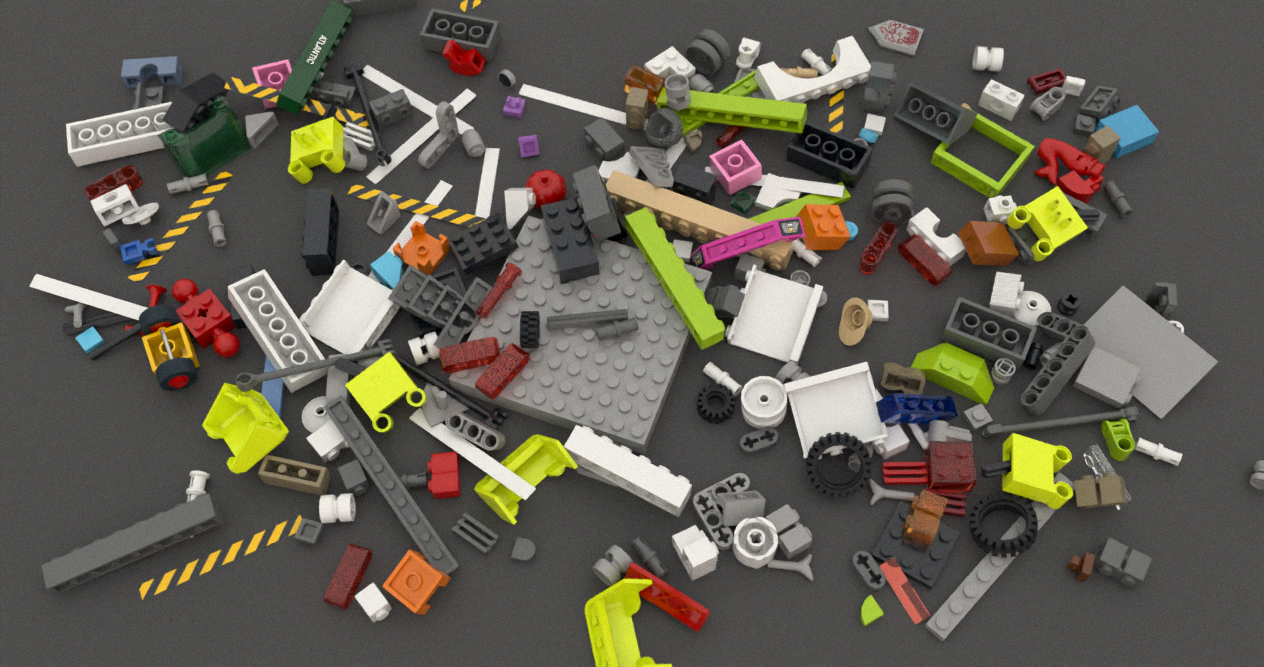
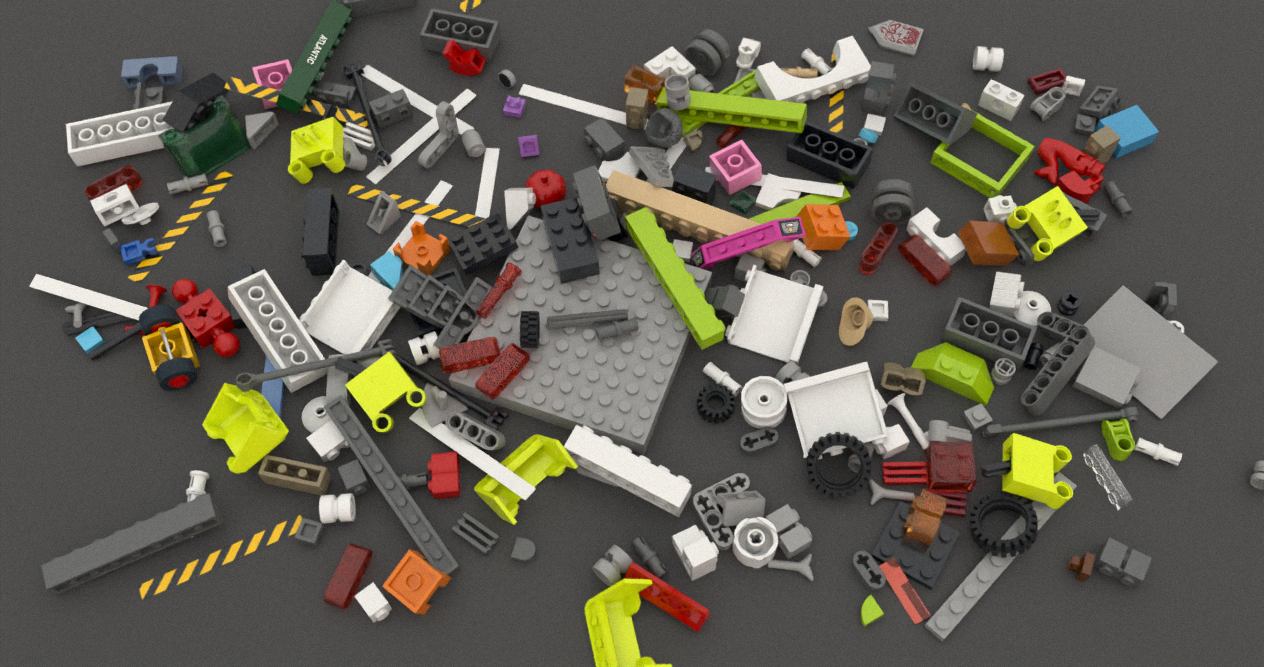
(915, 408): clear blue brick -> none
(1100, 492): dark tan piece -> none

